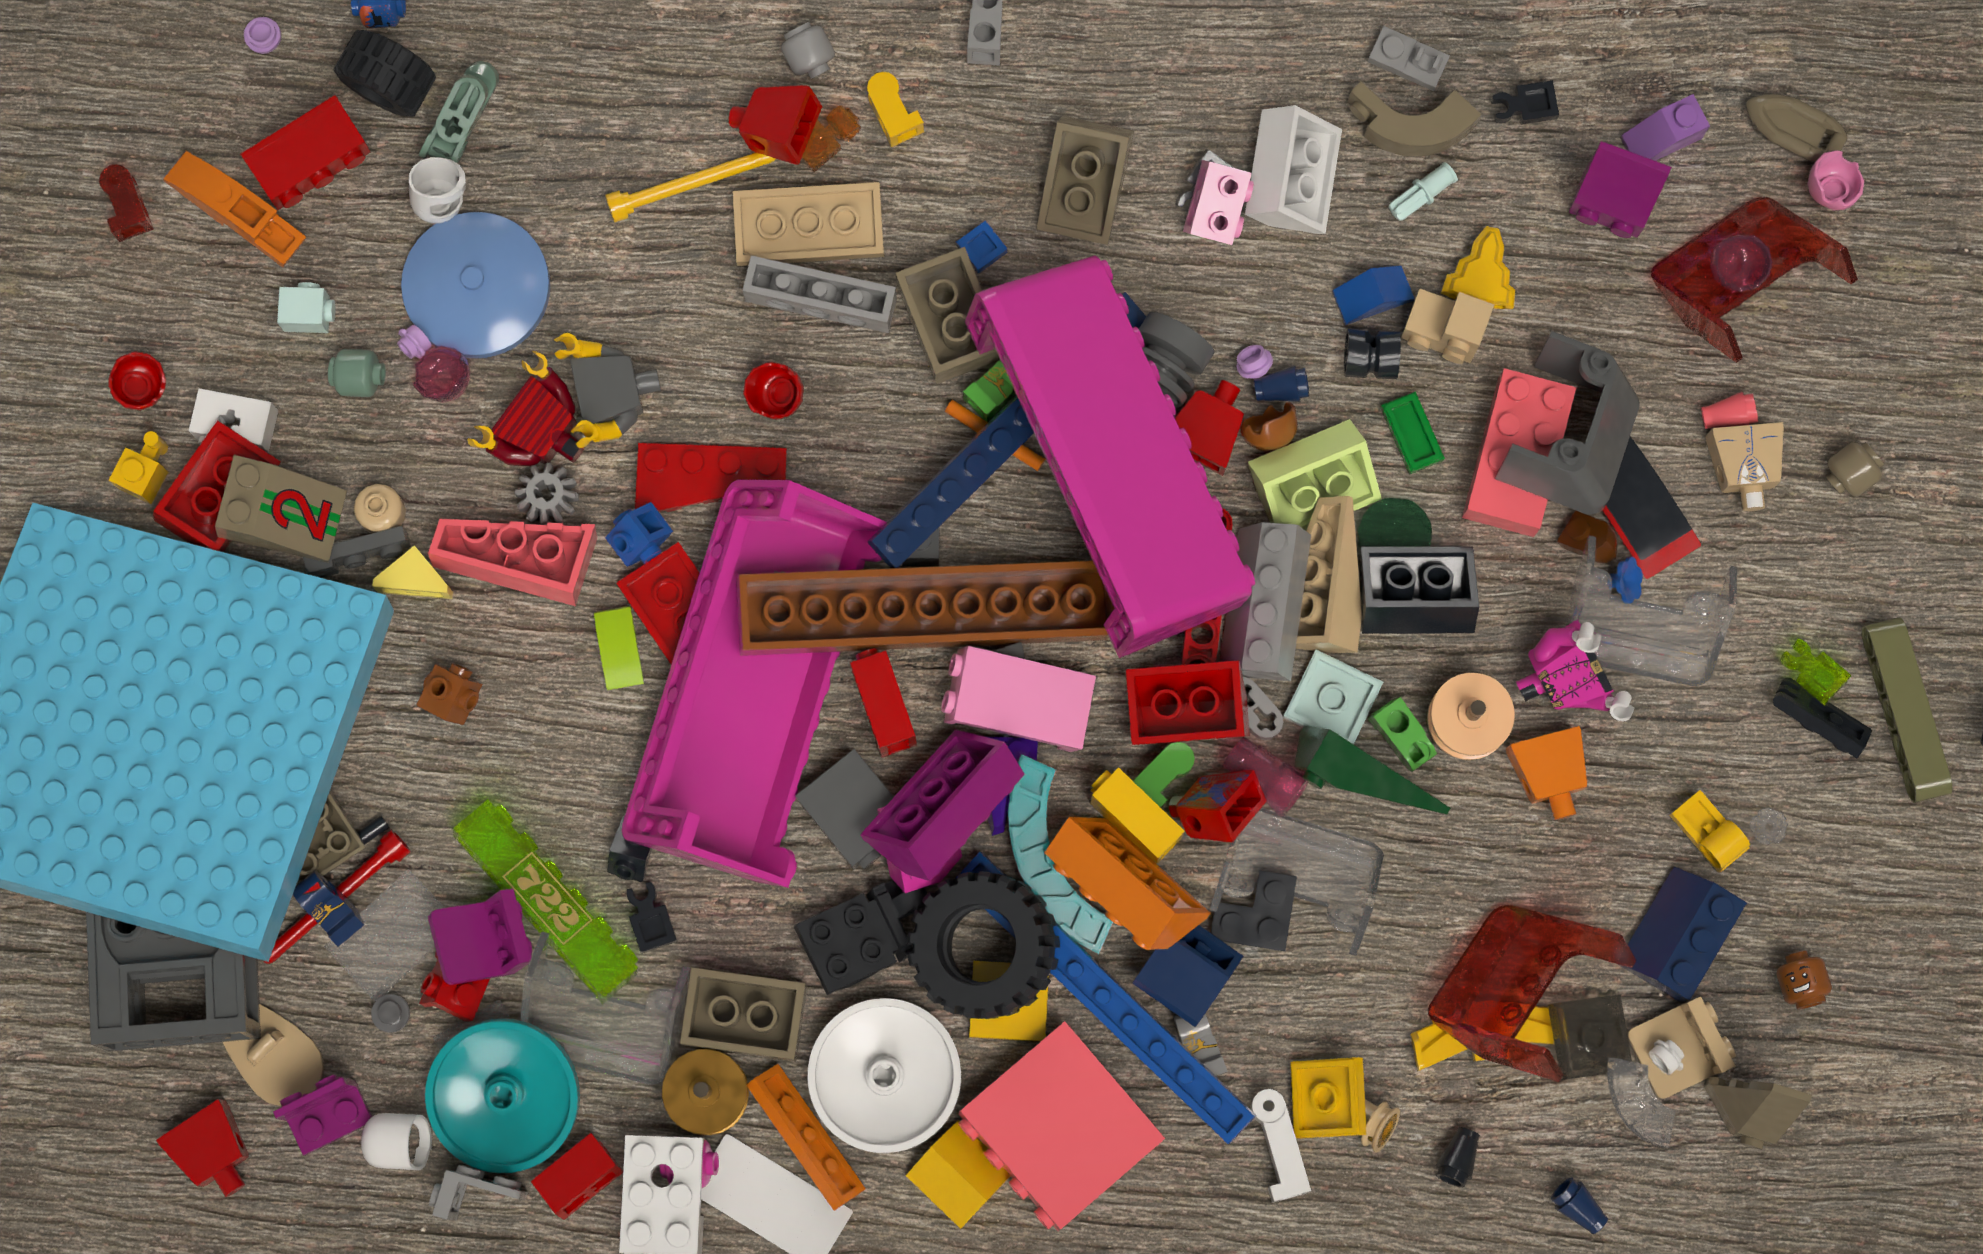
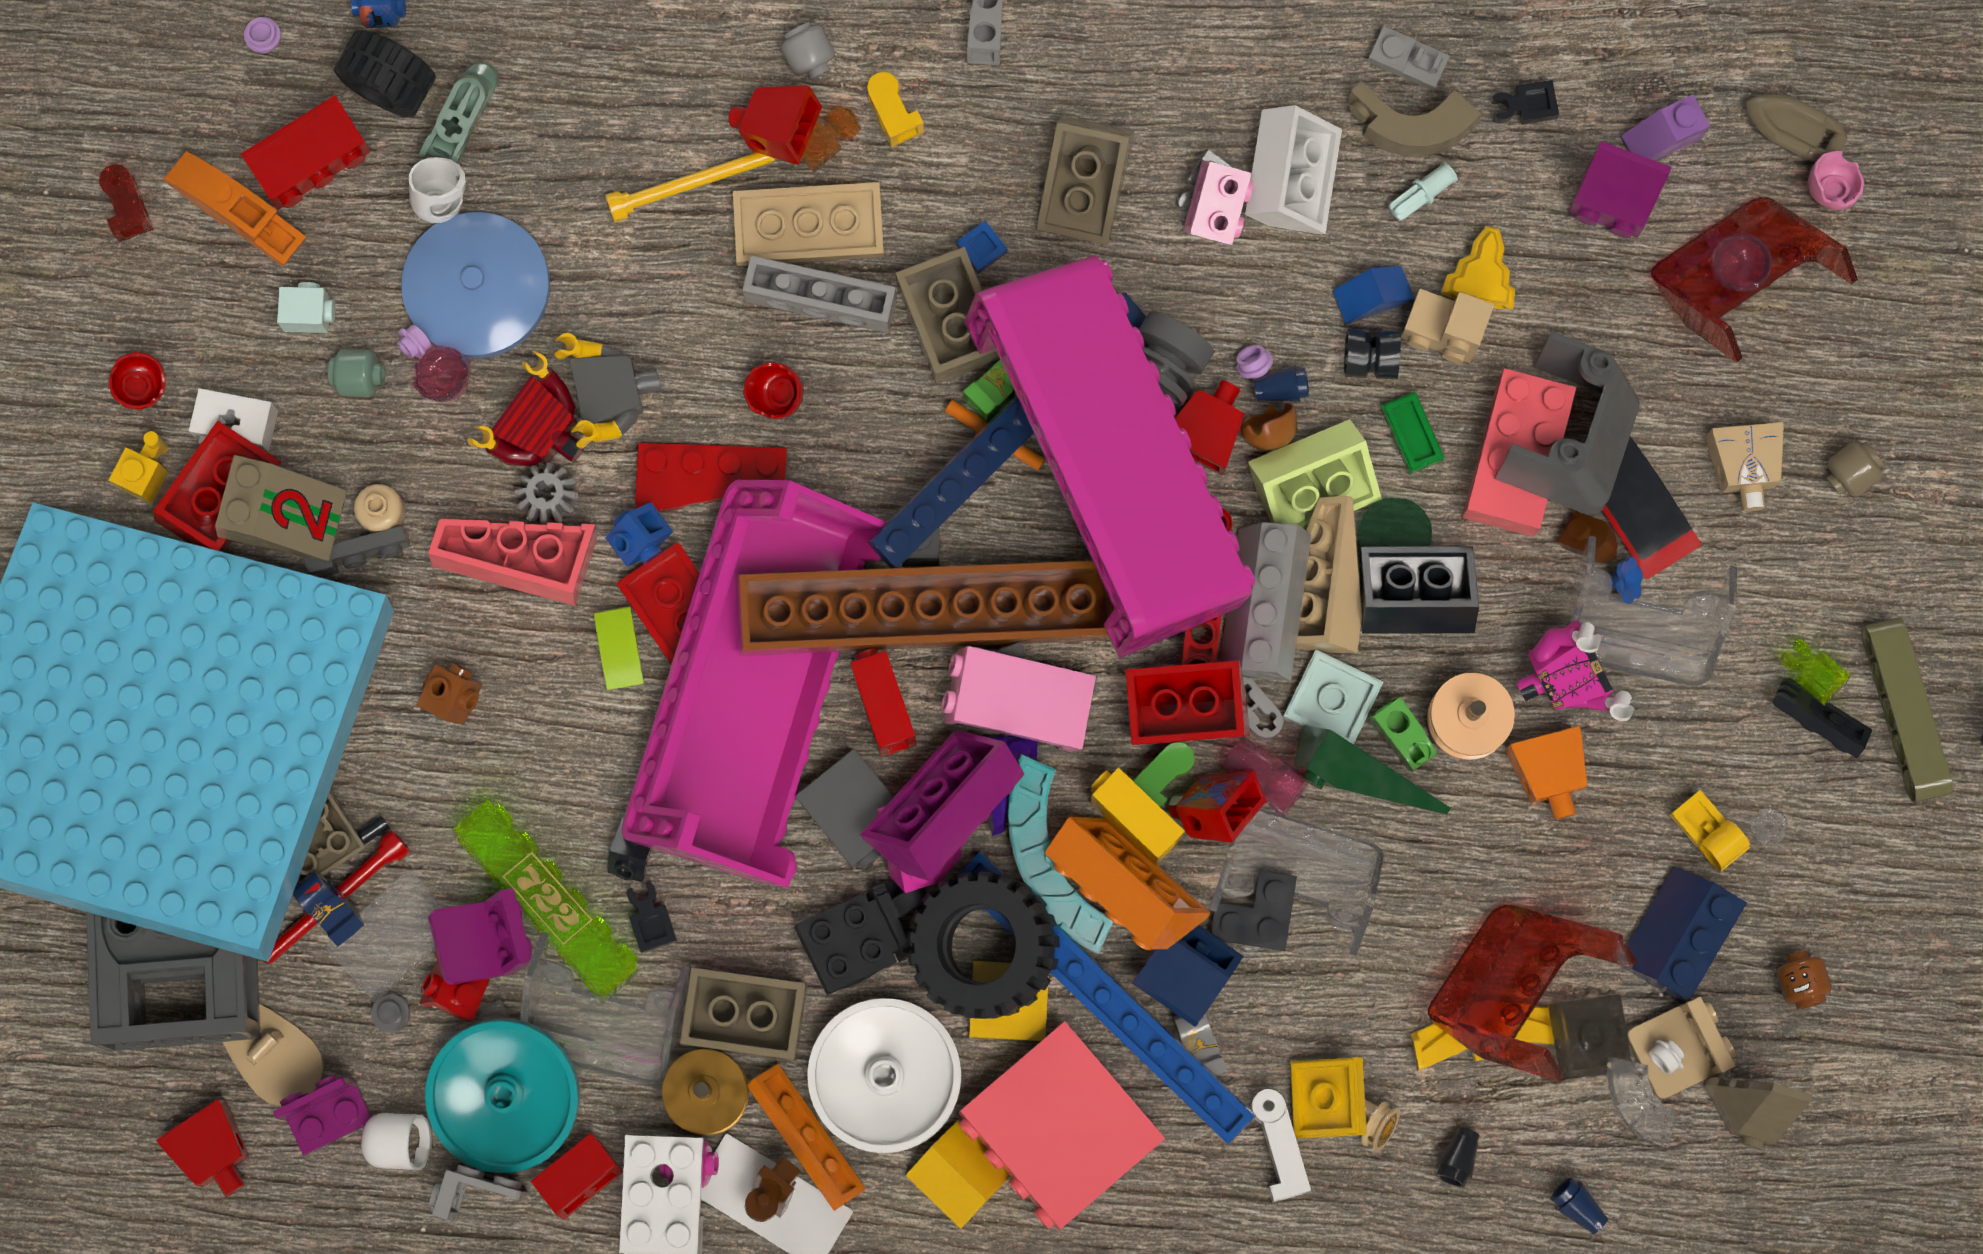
(412, 577): light yellow slope -> none
(772, 1191): none -> reddish brown hips
(1729, 412): coral cone -> none

